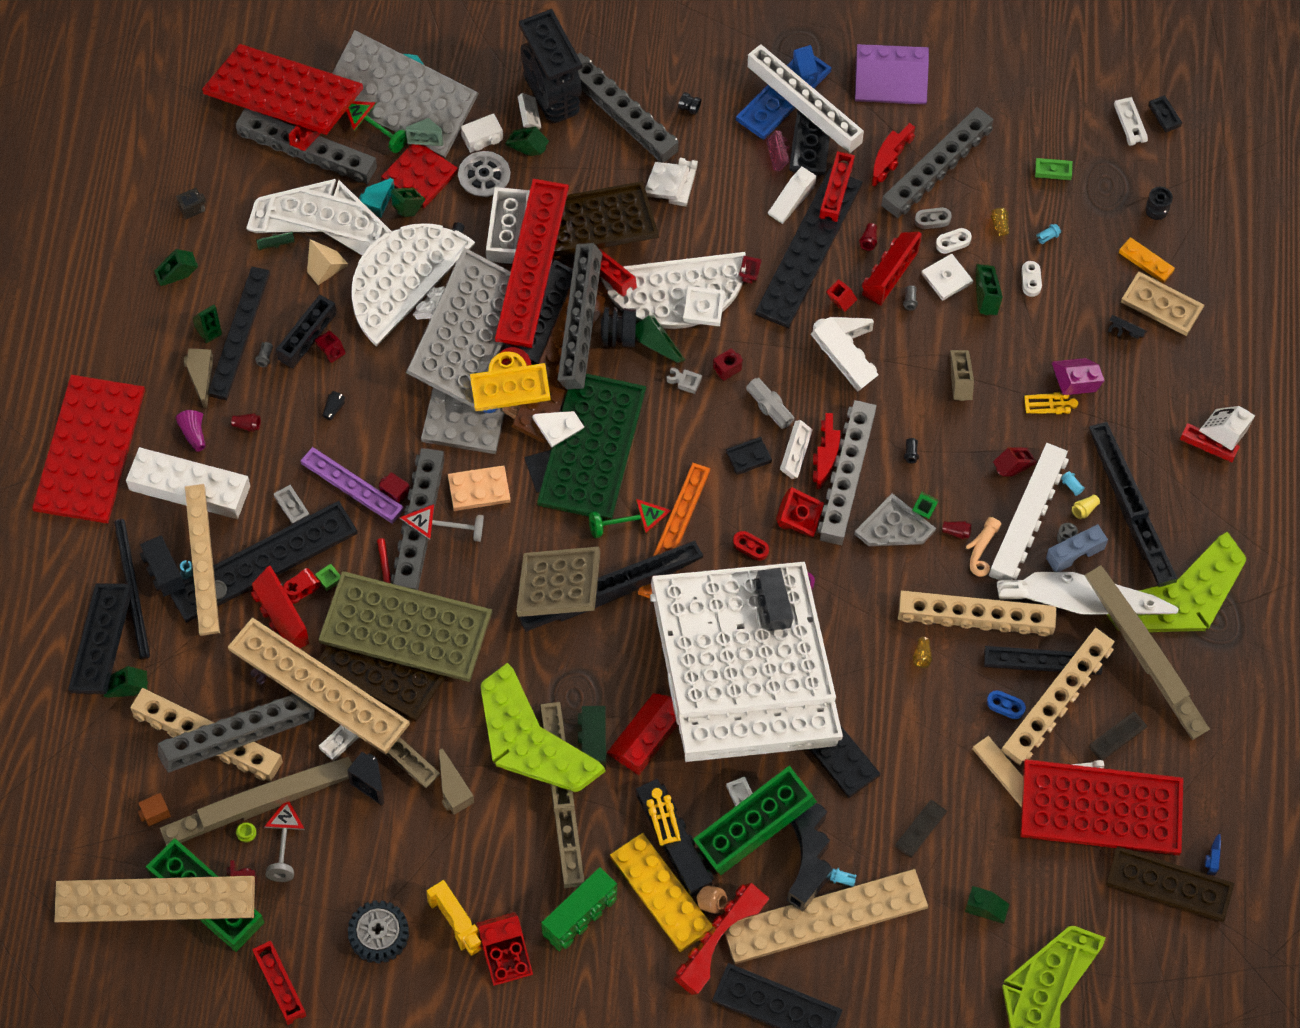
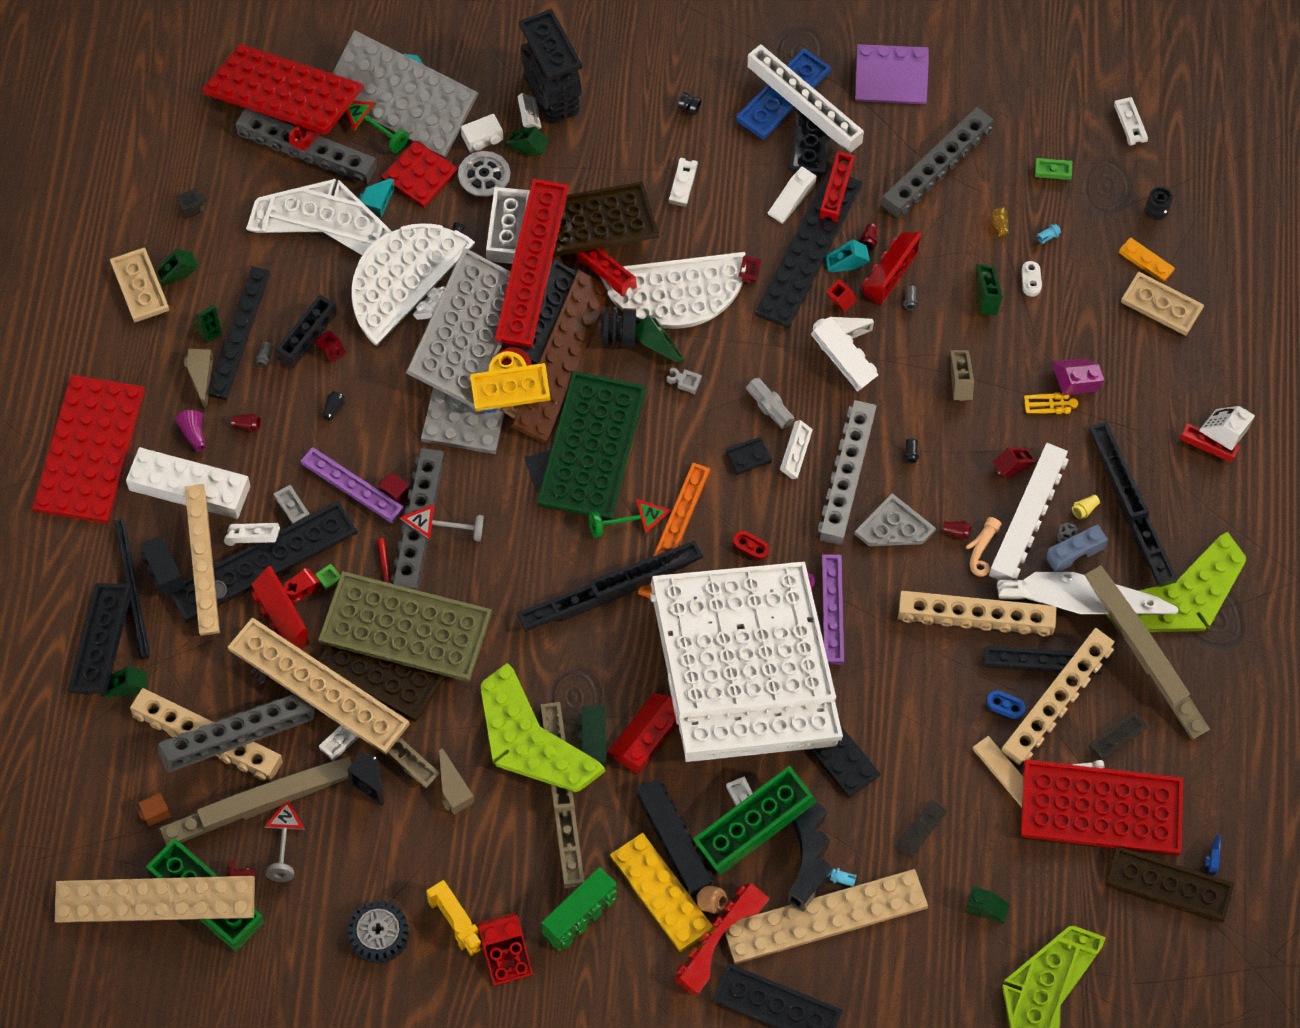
(139, 284): none -> tan plate
(186, 569): medium azure pin -> none
(246, 832): lime plate -> none
(251, 533): none -> white plate
(275, 240): clear green pin -> none
(279, 982): red piece -> none
(323, 262): tan slope -> none
(406, 201): dark green slope -> none
(424, 133): sand green slope -> none
(479, 488): light nougat plate -> none
(558, 426): white wing -> none
(558, 581): dark tan plate -> none
(580, 316): dark grey brick -> none
(624, 115): dark grey brick -> none
(656, 794): yellow piece -> none
(666, 180): white plate -> none
(704, 306): white plate -> none
(726, 371): dark red brick -> none
(773, 599): black brick -> none
(778, 150): clear pink plate -> none
(799, 512): red slope -> none
(805, 65): blue slope -> none
(827, 452): red slope -> none
(833, 609): none -> medium lavender plate
(847, 257): none -> teal slope
(889, 151): red slope -> none
(922, 655): clear yellow cone -> none
(925, 505): green brick -> none
(932, 217): light grey plate -> none
(947, 277): white plate -> none
(952, 240): white plate -> none
(1074, 485): medium azure pin -> none
(1135, 331): black plate -> none
(1165, 113): black plate -> none

